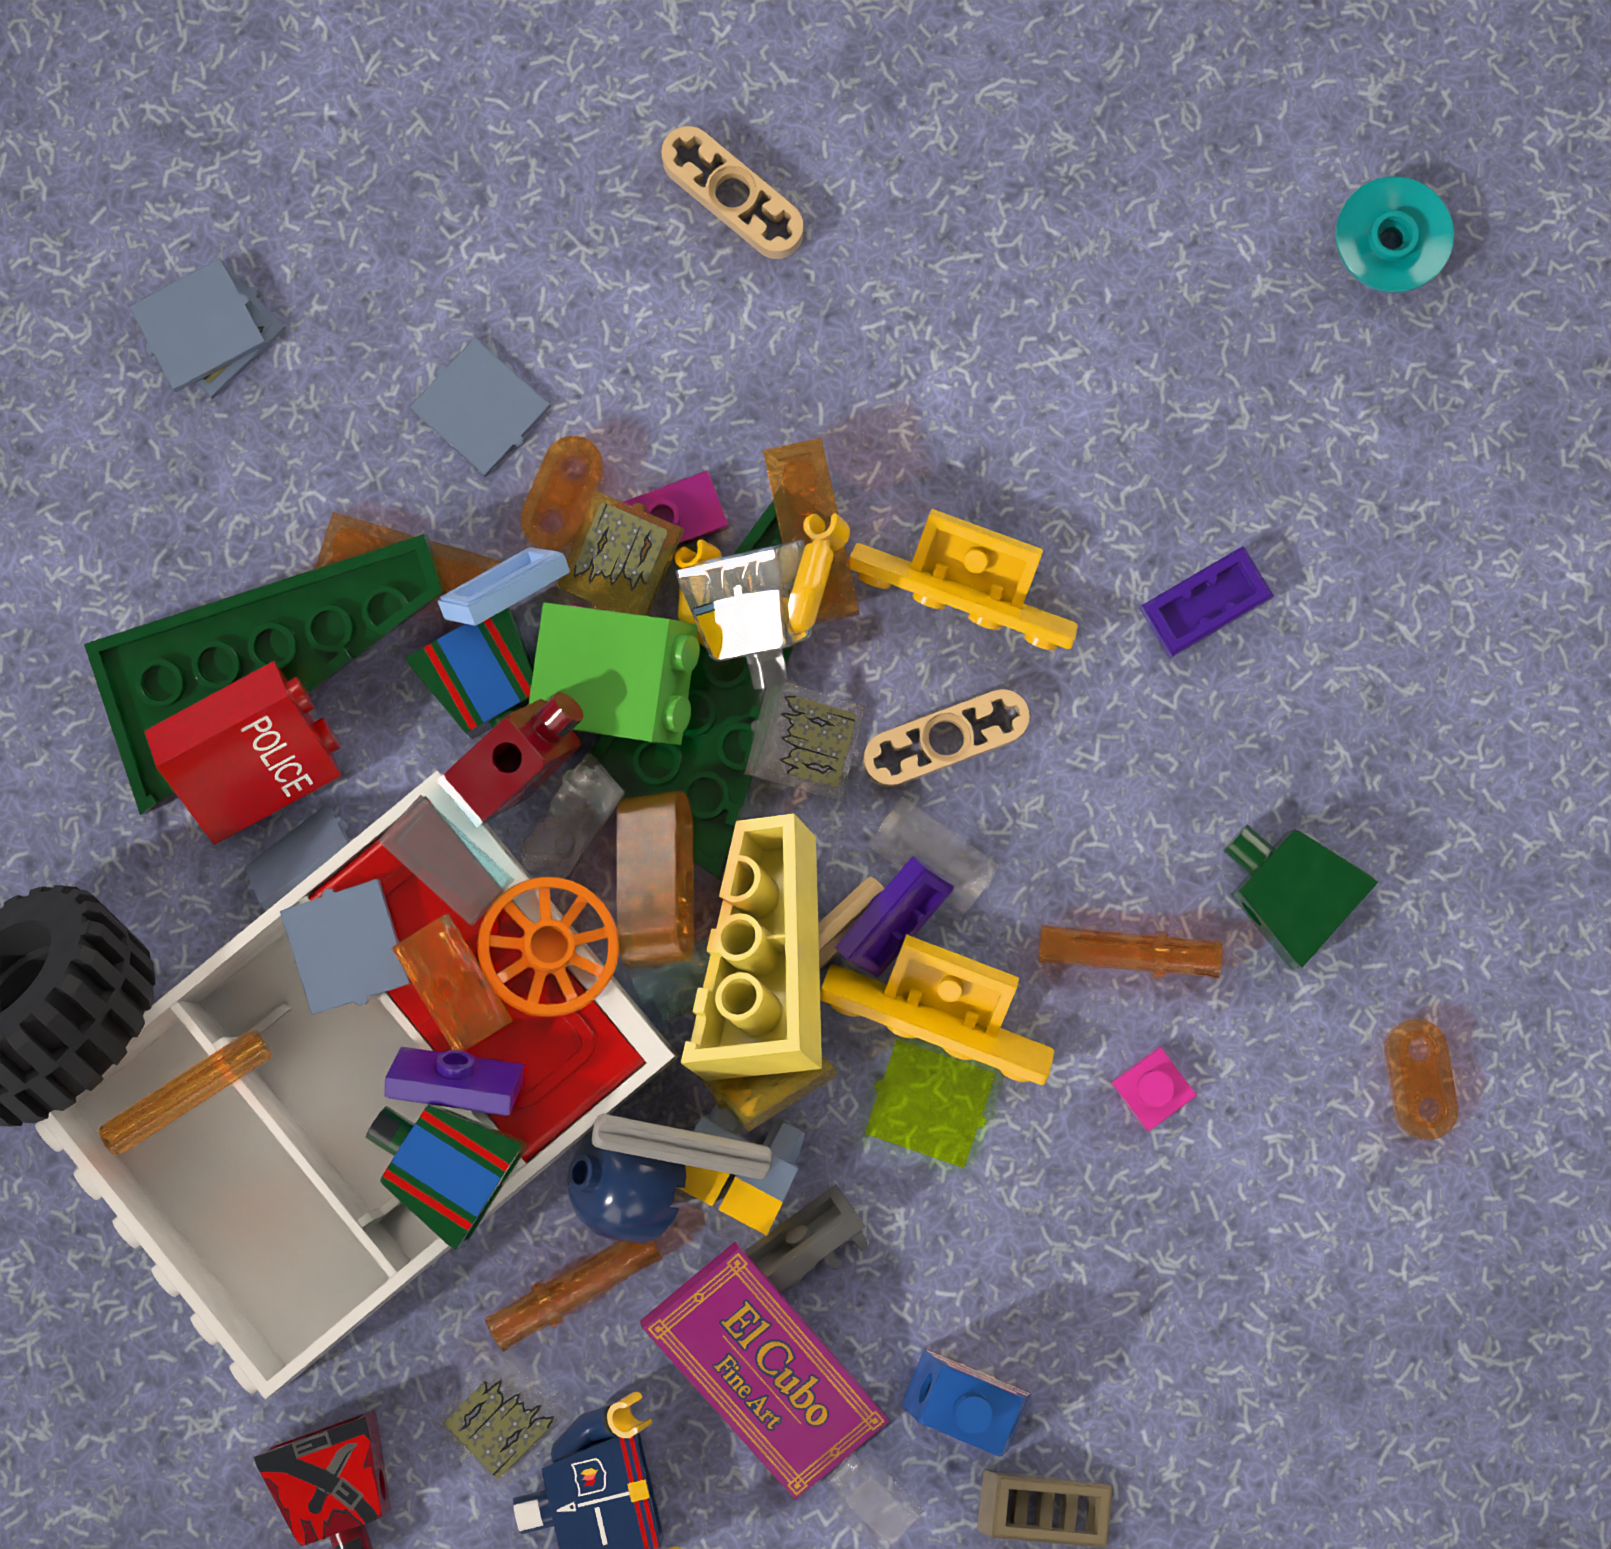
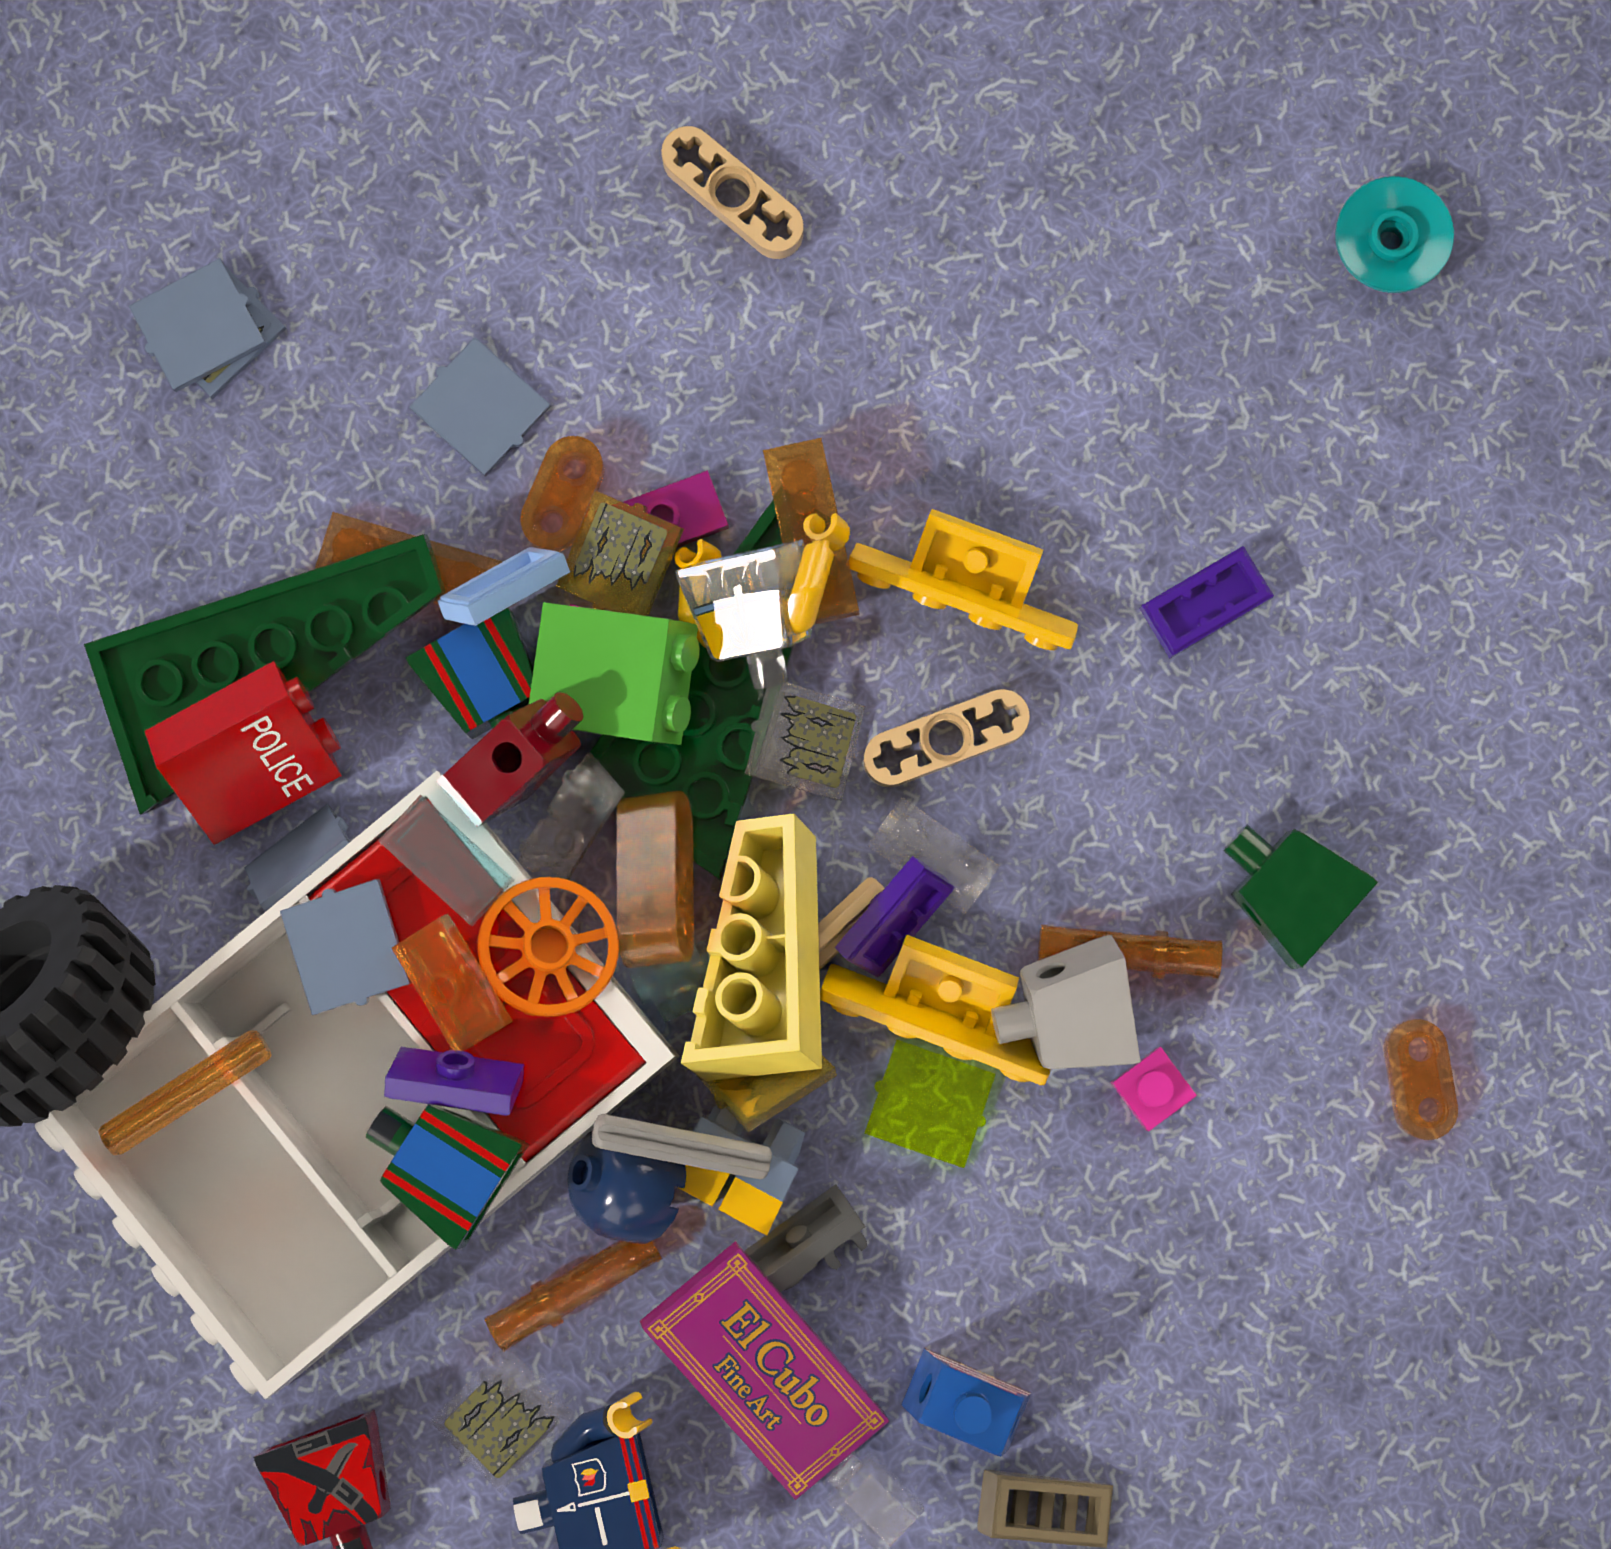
(1074, 1008): none -> light grey torso

